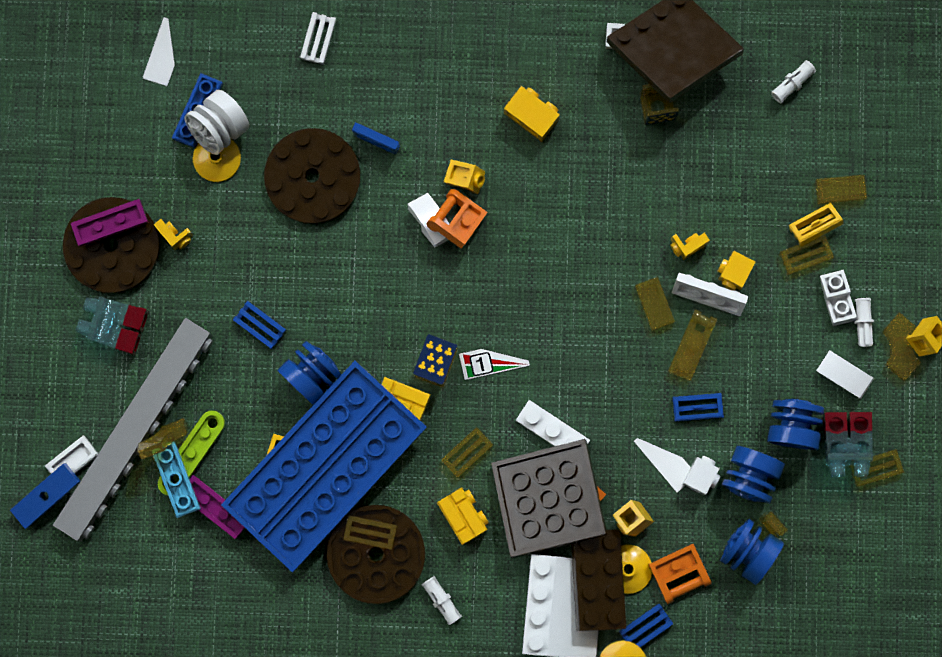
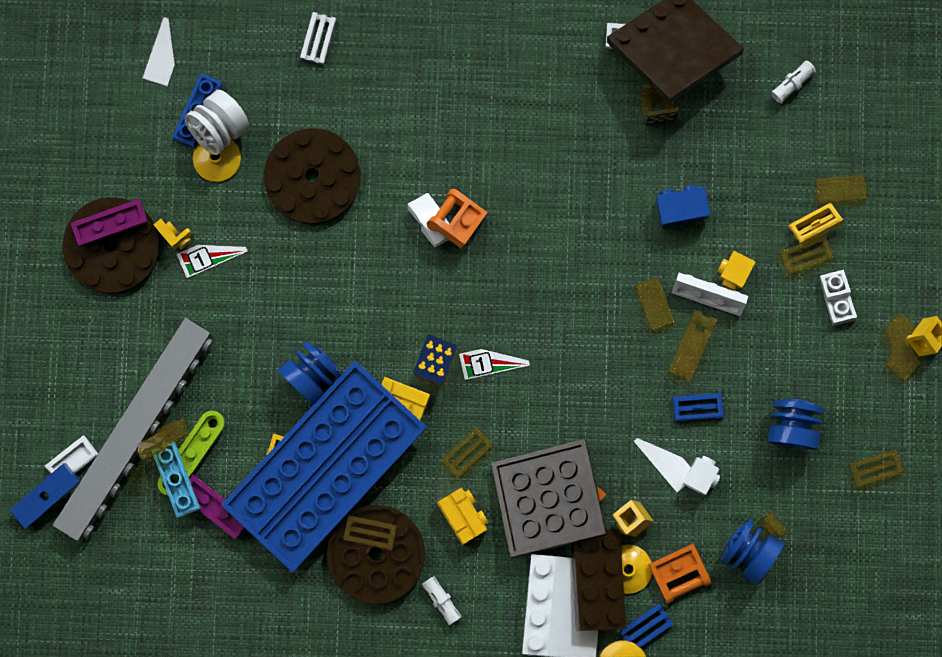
(105, 323): clear light blue hips -> none
(205, 256): none -> sticker
(243, 312): blue tile -> none
(375, 138): blue tile -> none
(465, 176): yellow bracket -> none
(532, 113): yellow brick -> none
(547, 425): white plate -> none
(682, 206): none -> blue brick
(693, 244): yellow bracket -> none
(753, 474): blue wheel -> none
(844, 450): clear light blue hips -> none
(845, 374): white slope -> none
(864, 322): white axle -> none

